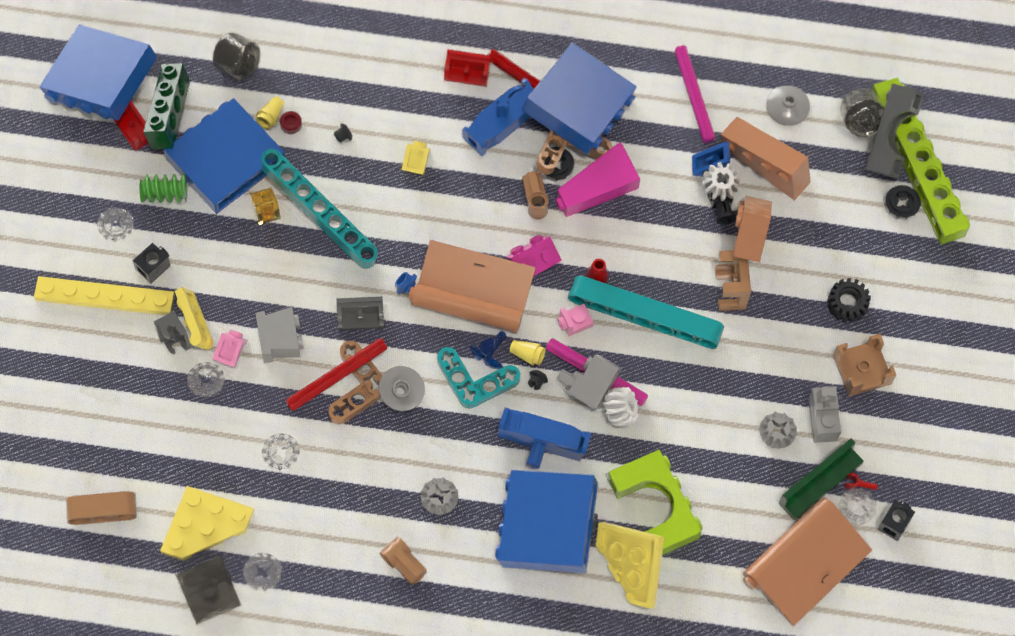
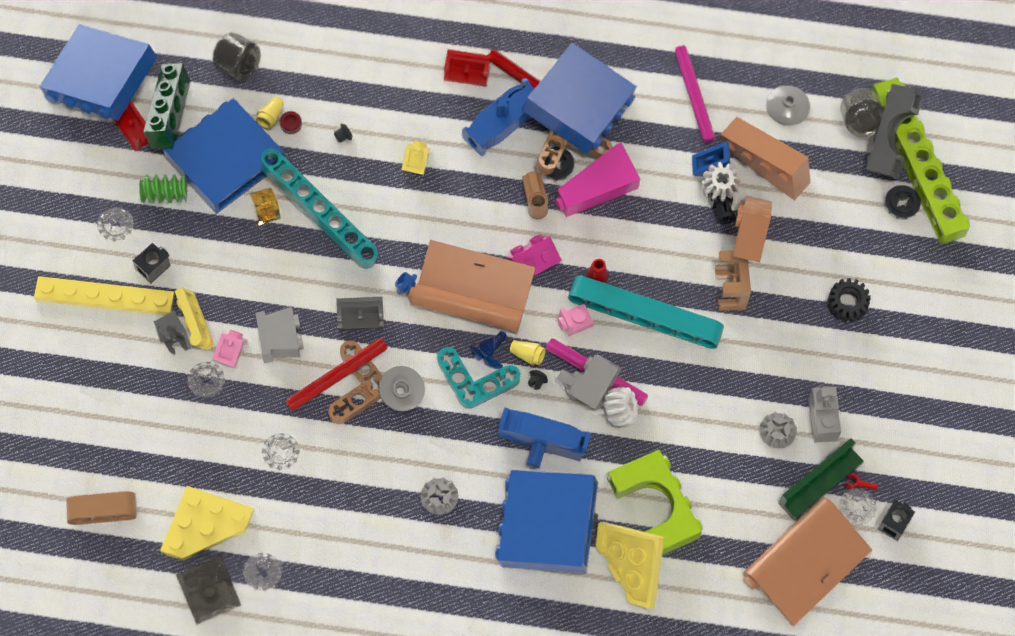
(399, 555): medium nougat piece -> none
(863, 366): medium nougat panel -> none

